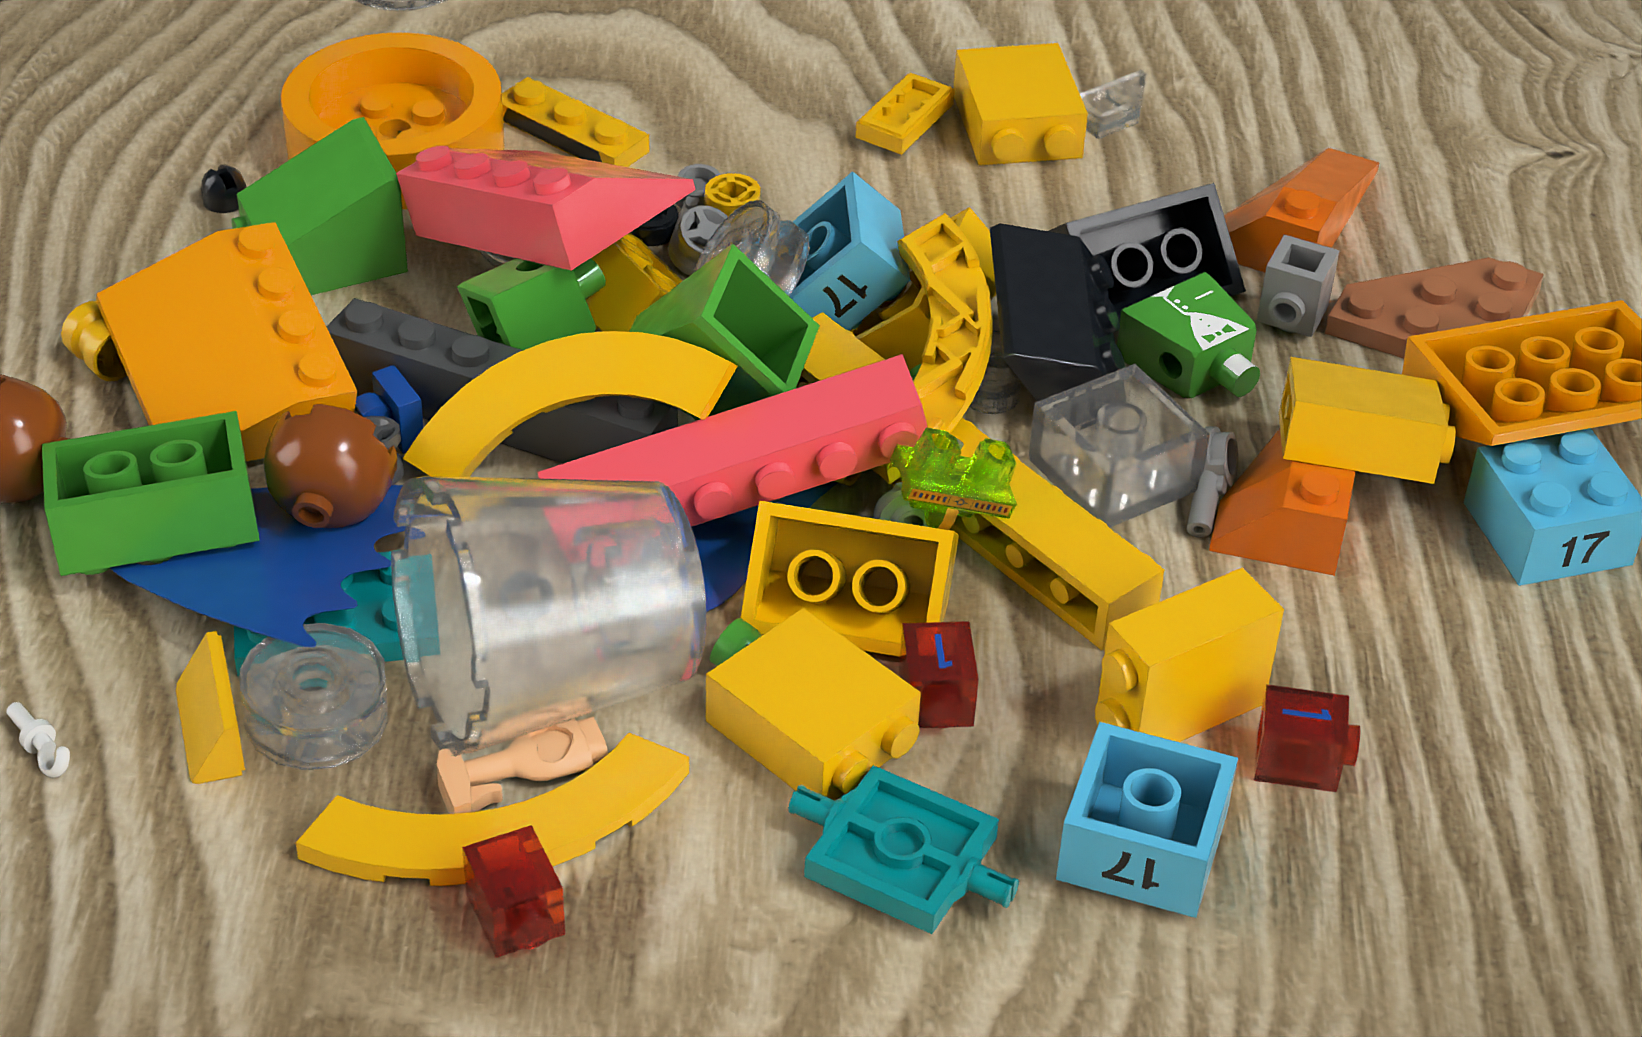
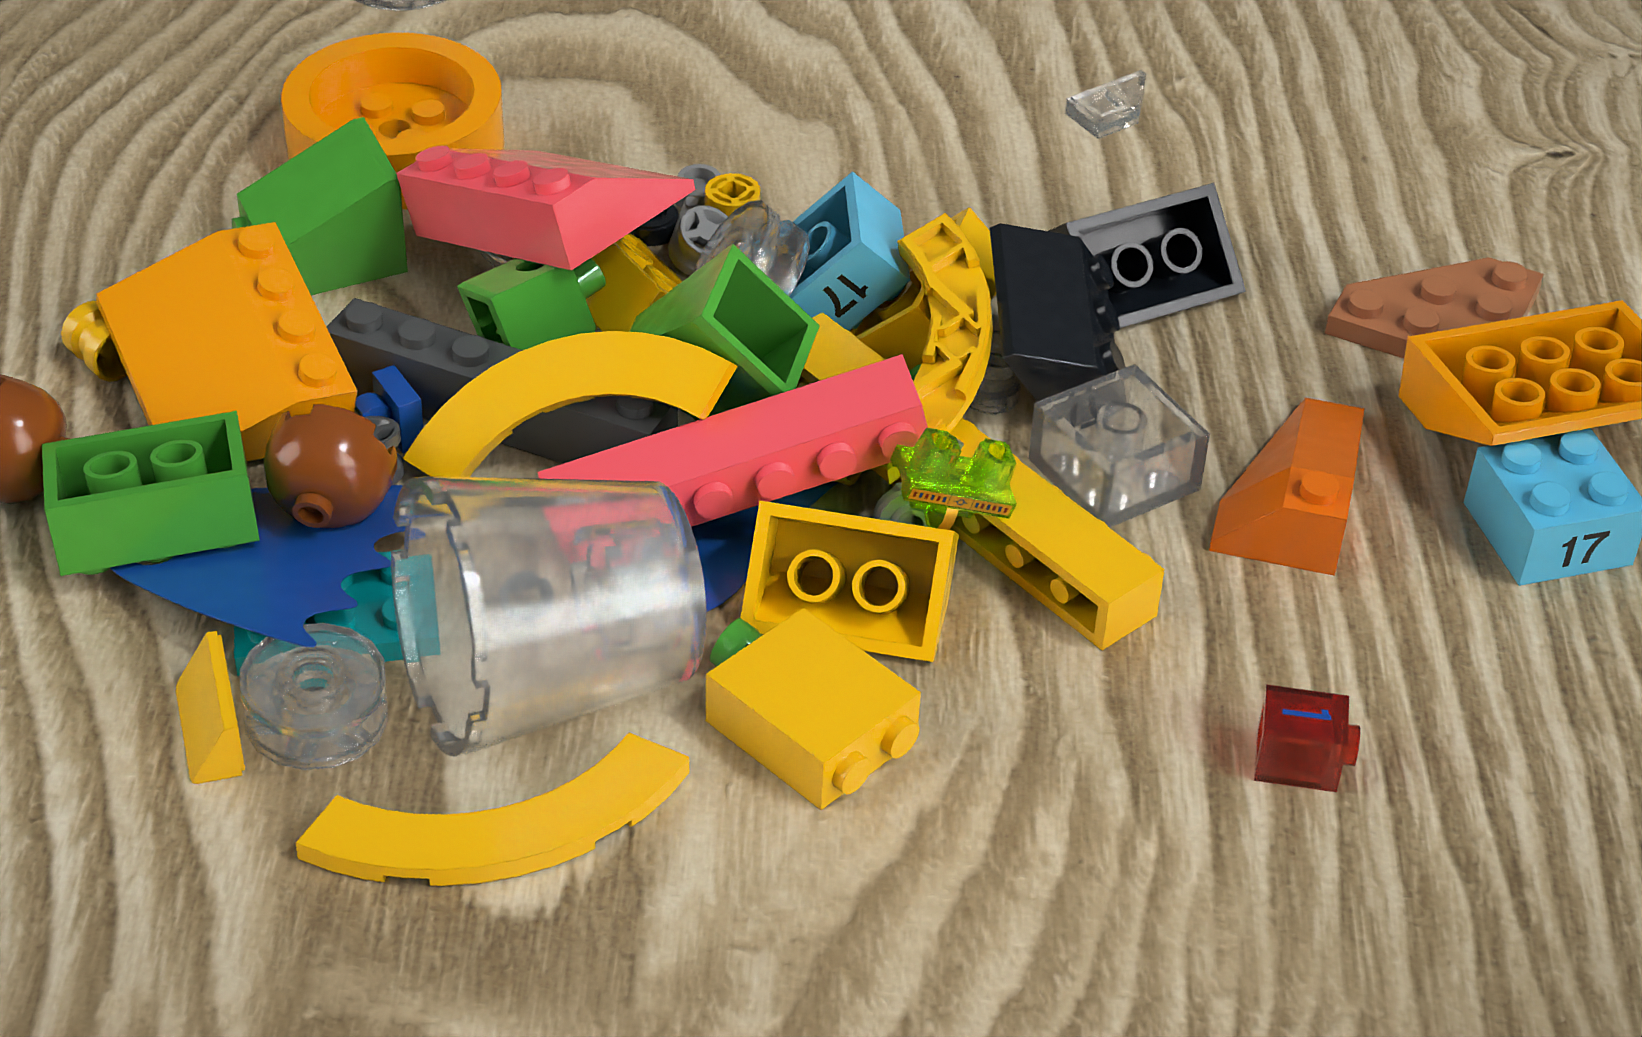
(39, 738): white hand -> none
(221, 188): black hinge -> none
(514, 891): clear red brick -> none
(535, 757): light nougat piece -> none
(572, 125): yellow plate -> none
(902, 848): teal plate -> none
(905, 113): yellow plate -> none
(943, 667): clear red brick -> none
(1019, 104): yellow brick -> none
(1146, 819): medium azure brick -> none
(1190, 659): yellow brick -> none
(1191, 339): bright green torso -> none
(1218, 474): light grey plate -> none
(1297, 285): light grey brick -> none
(1304, 204): orange wedge -> none
(1364, 420): yellow brick -> none

